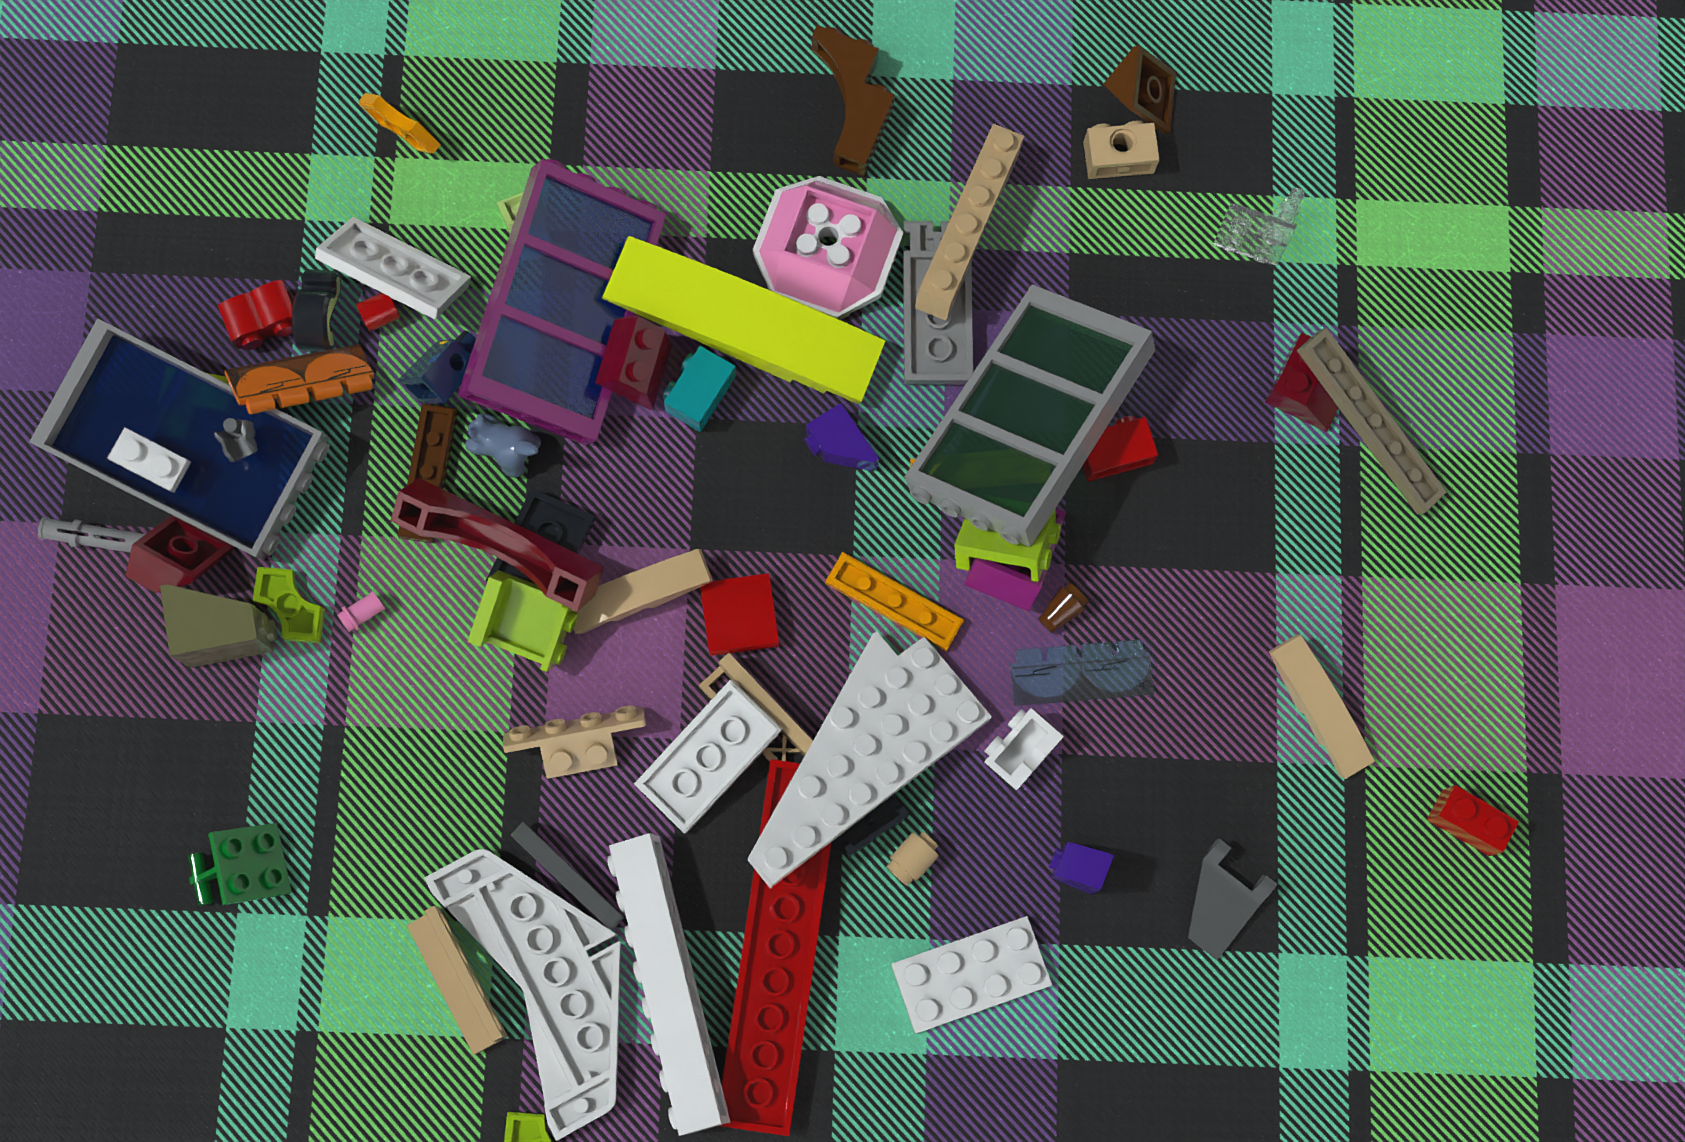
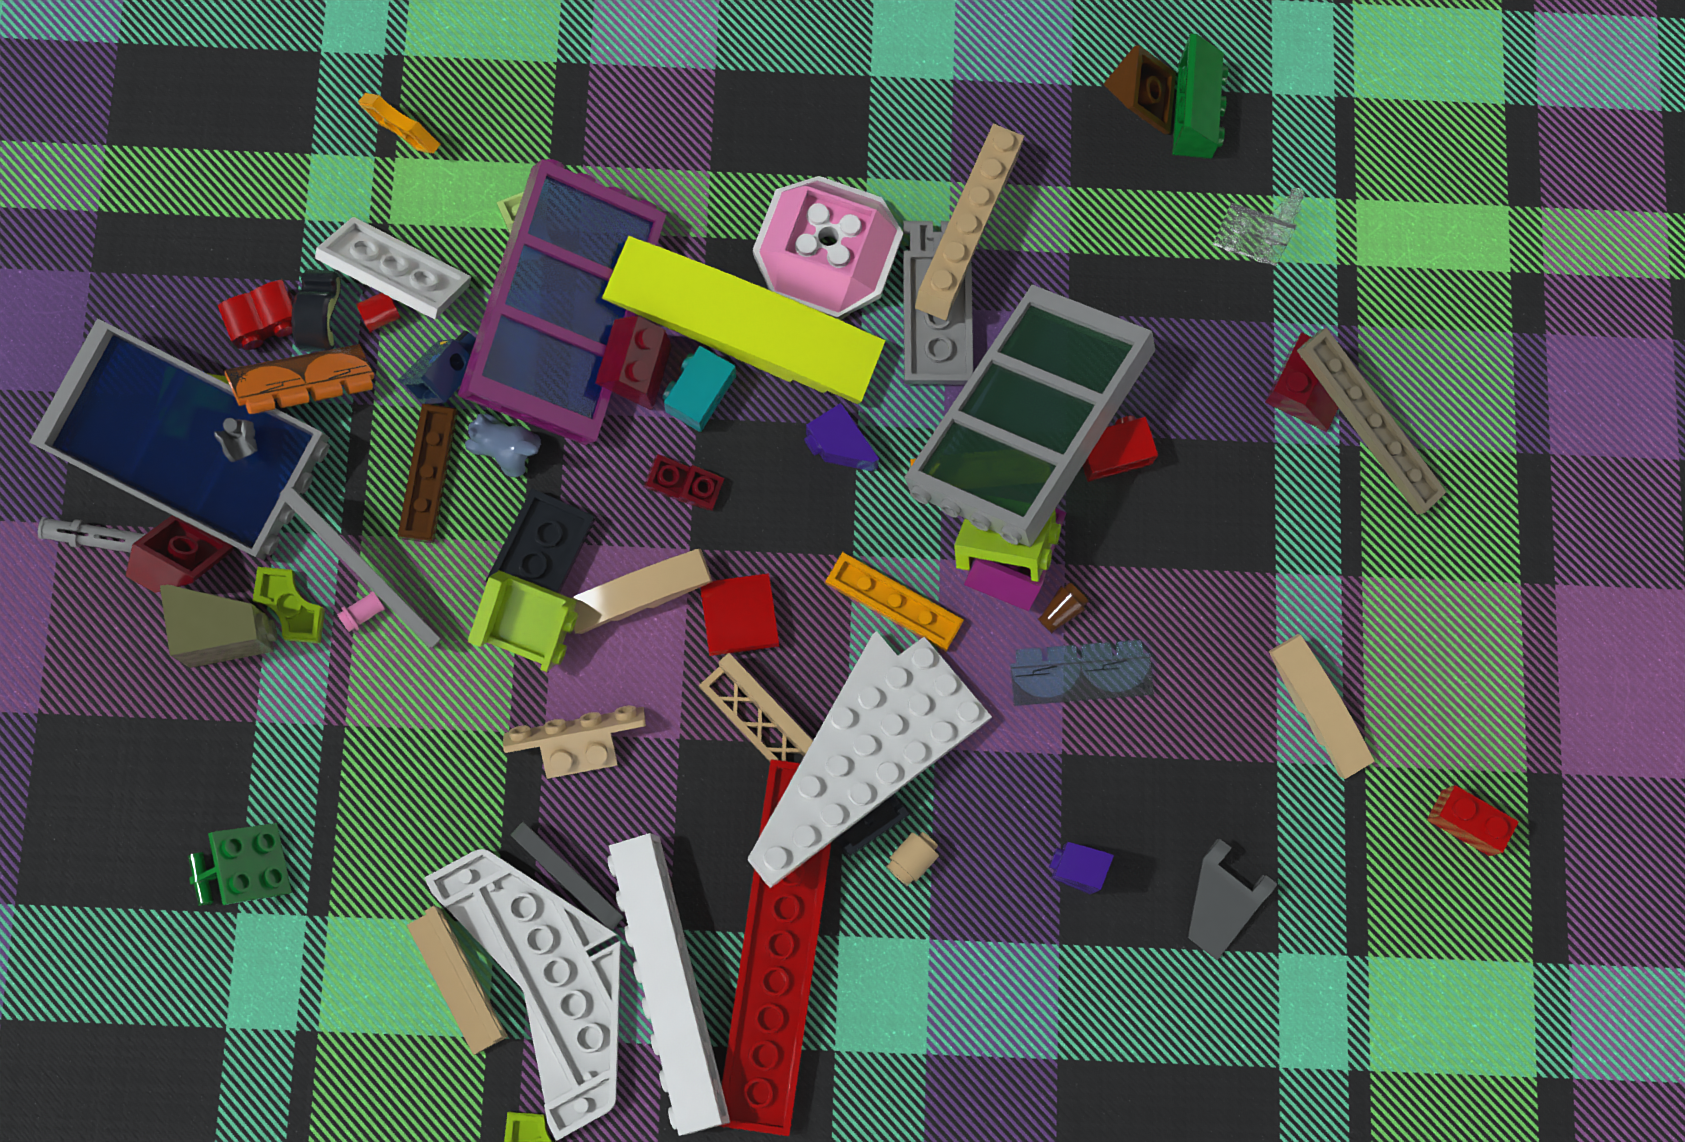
(149, 460): white plate -> none
(360, 567): none -> light grey tile
(442, 515): dark red arch -> none
(683, 483): none -> dark red slope
(708, 756): white tile -> none
(865, 105): reddish brown arch -> none
(971, 974): white plate -> none
(1022, 748): white cylinder -> none
(1106, 161): tan brick -> none
(1199, 99): none -> green slope

